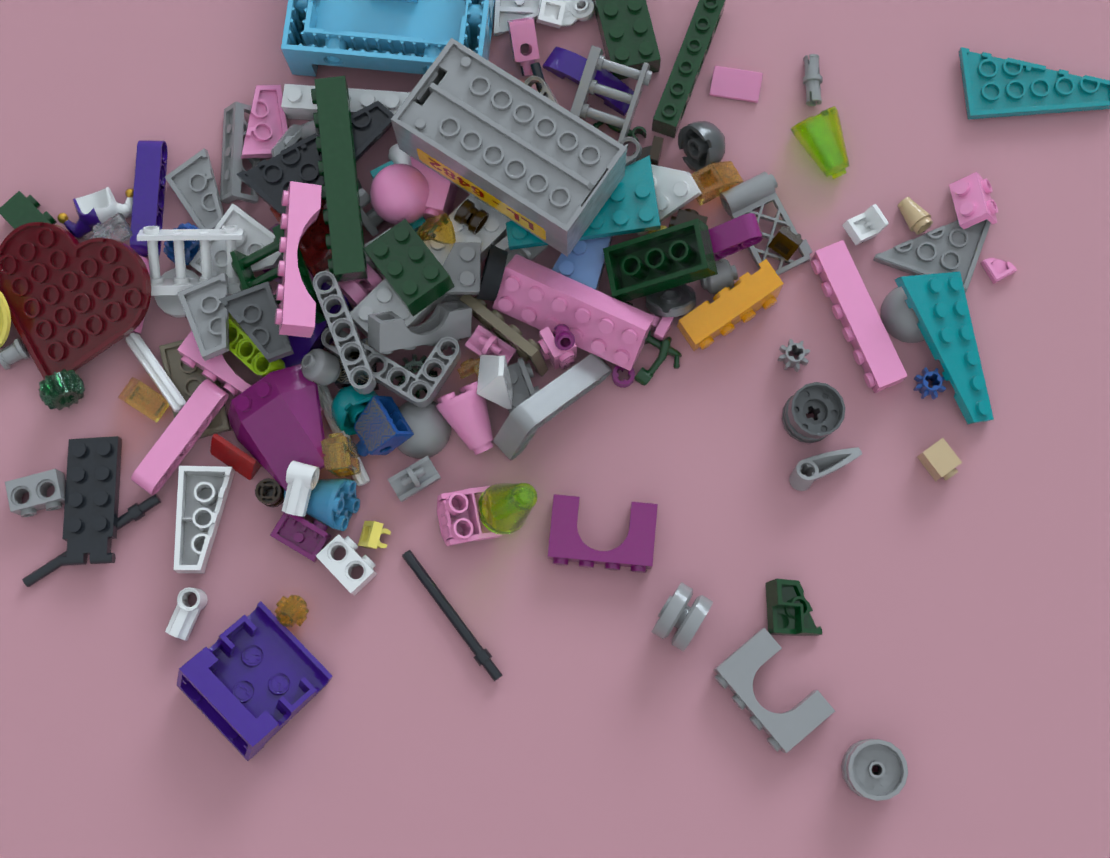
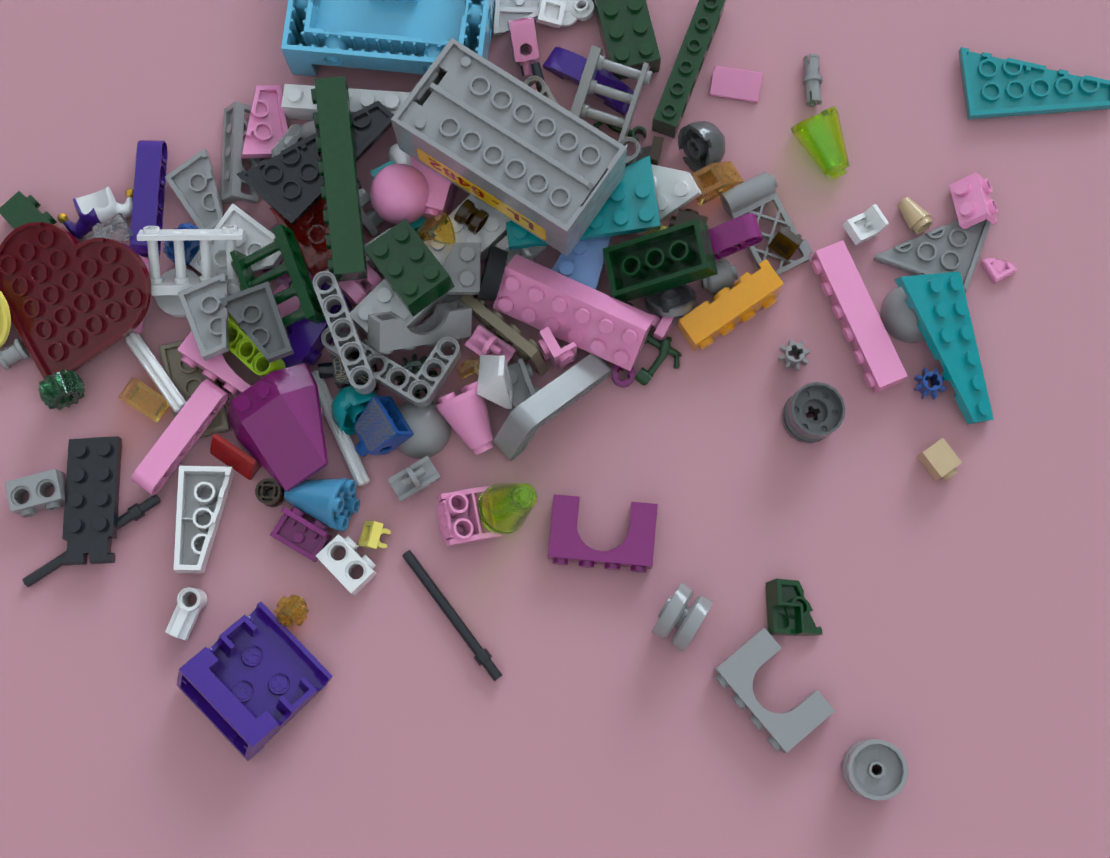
(297, 307): bright pink arch -> none
(301, 481): white piece -> none
(320, 367): light grey head -> none
(340, 455): clear yellow brick -> none
(563, 337): magenta pin -> none
(820, 466): light grey piece -> none

